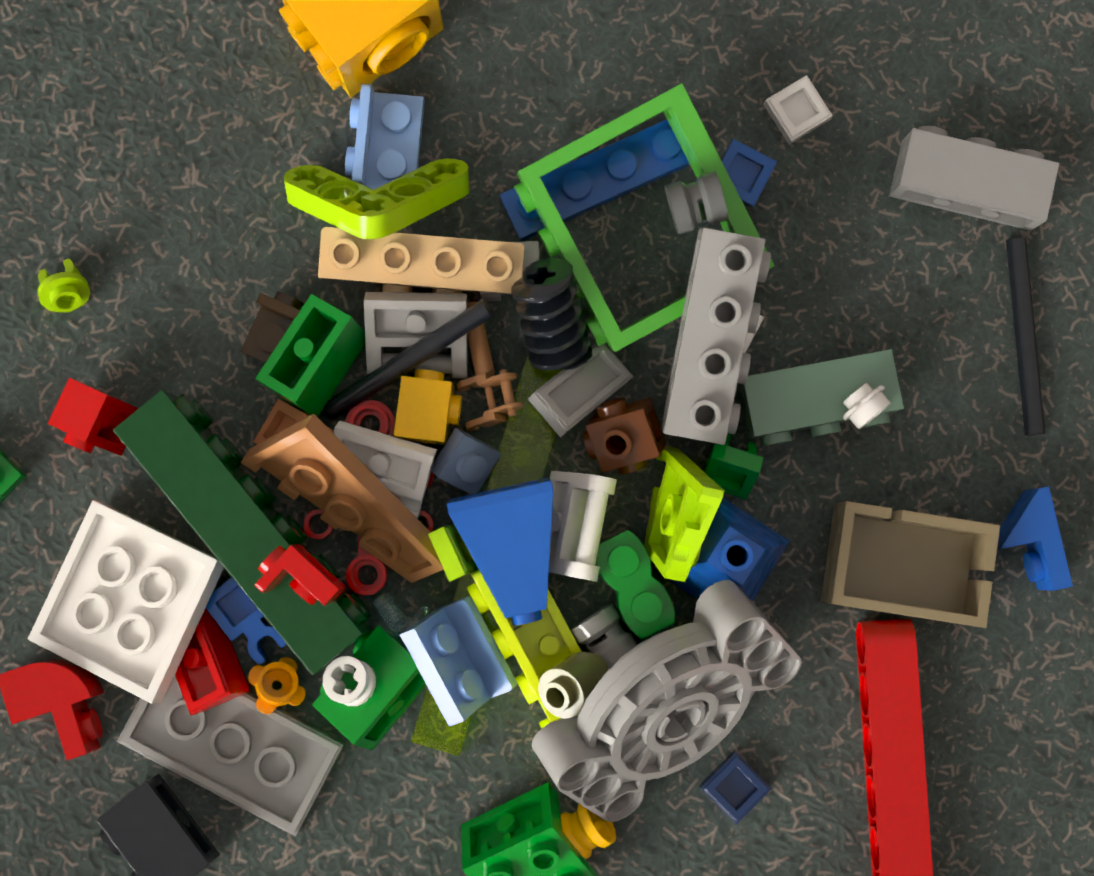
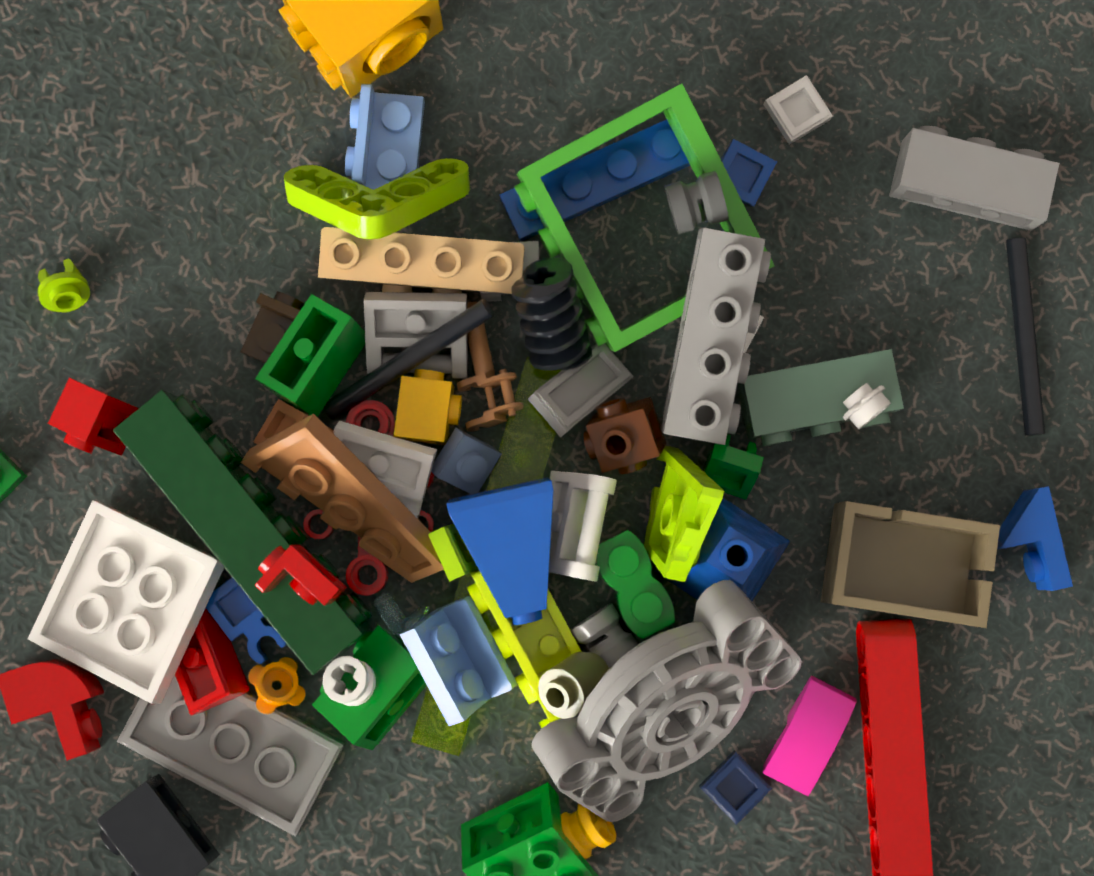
(809, 736): none -> dark pink slope

